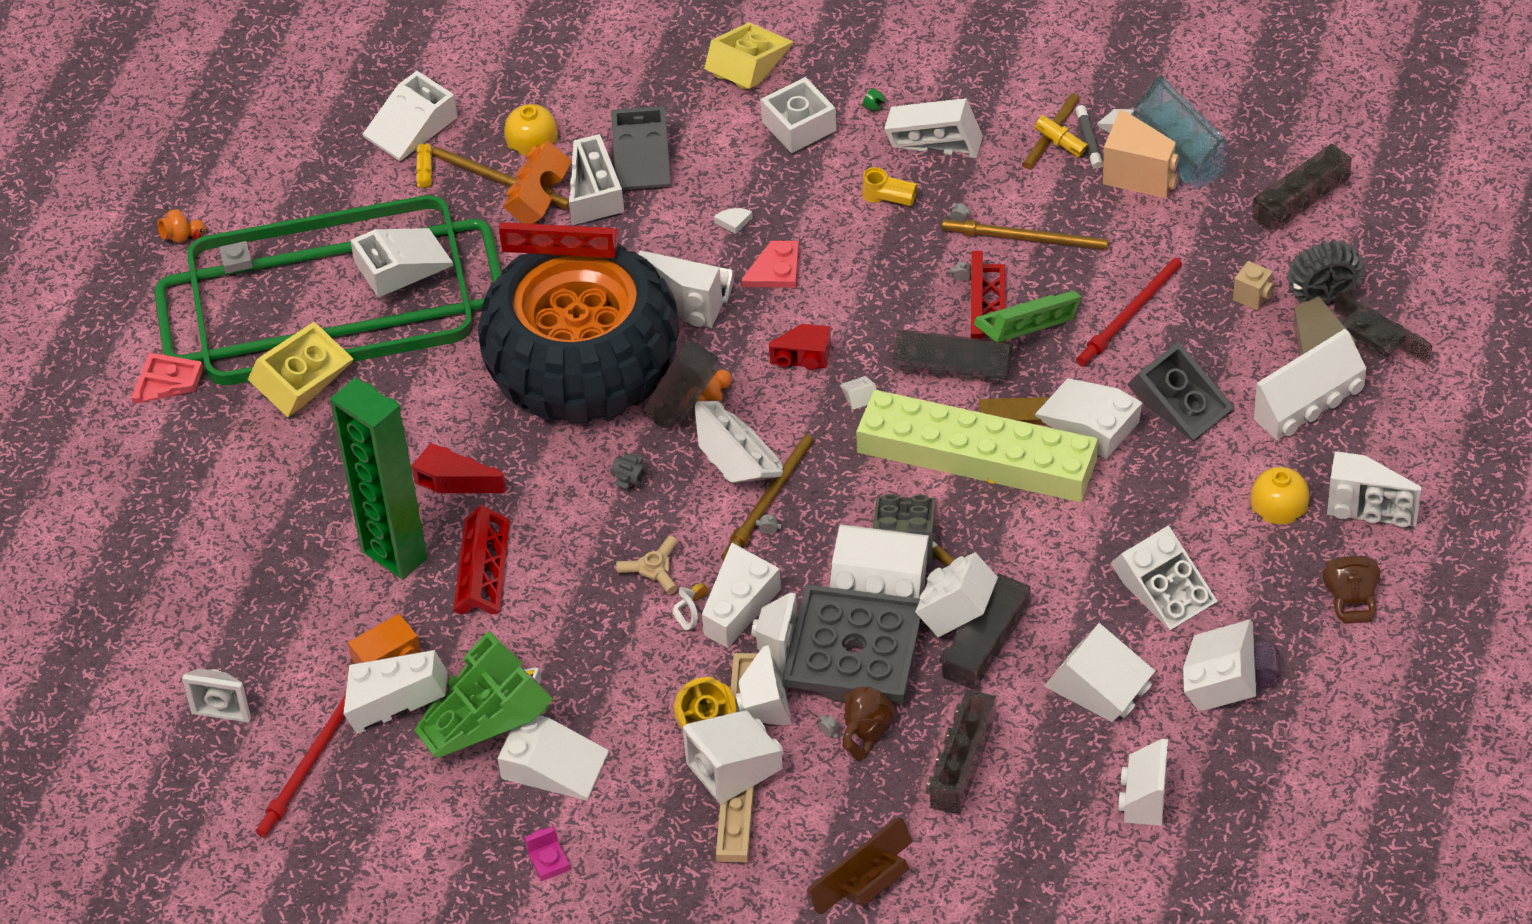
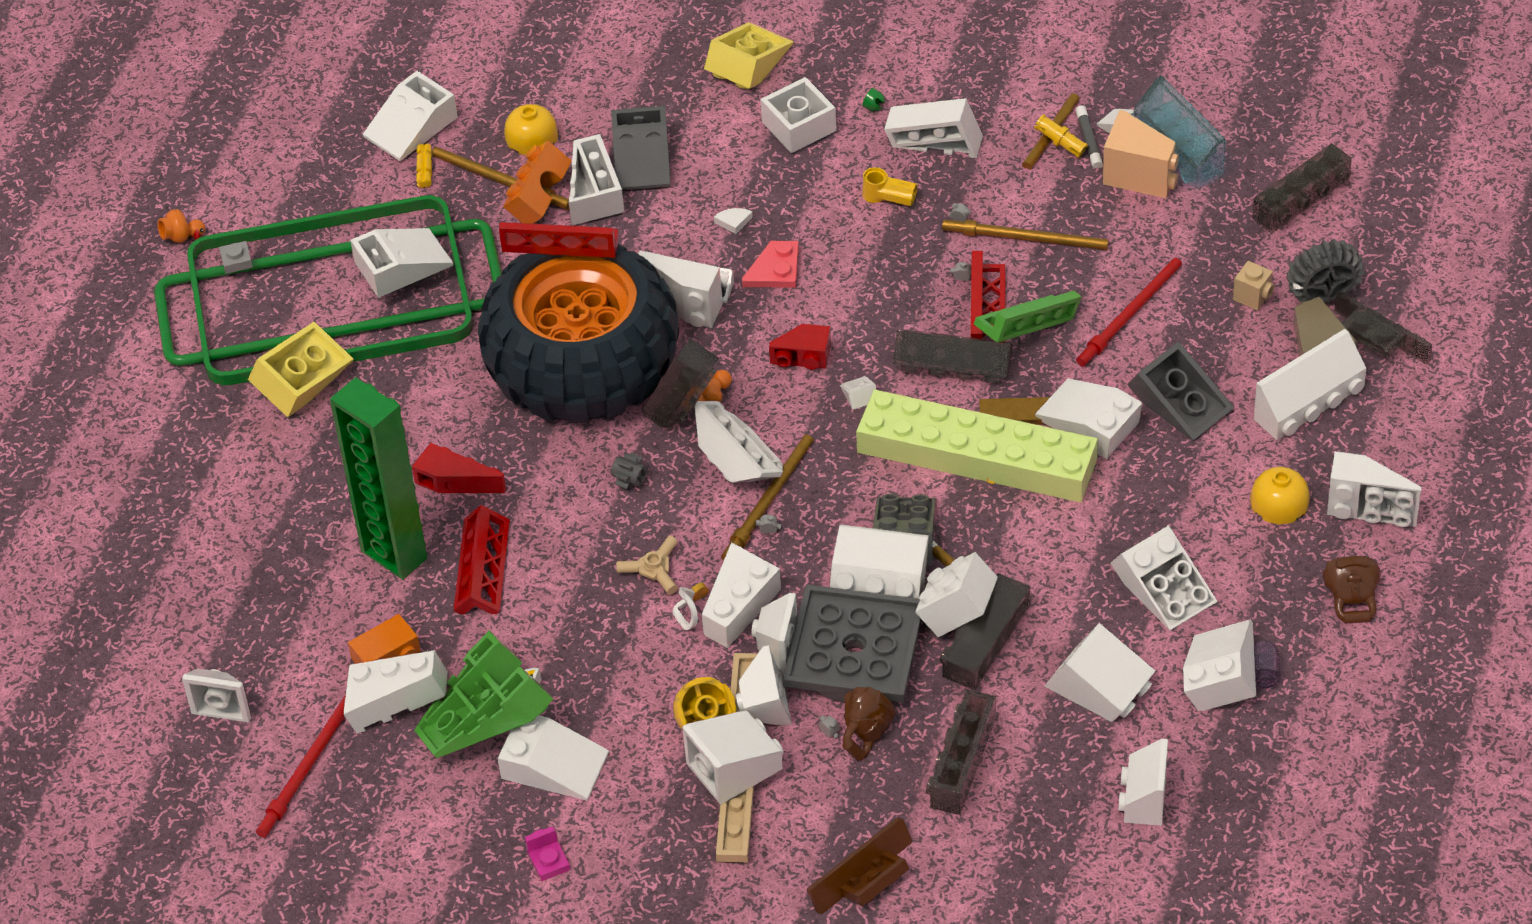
(166, 377): coral wing -> none

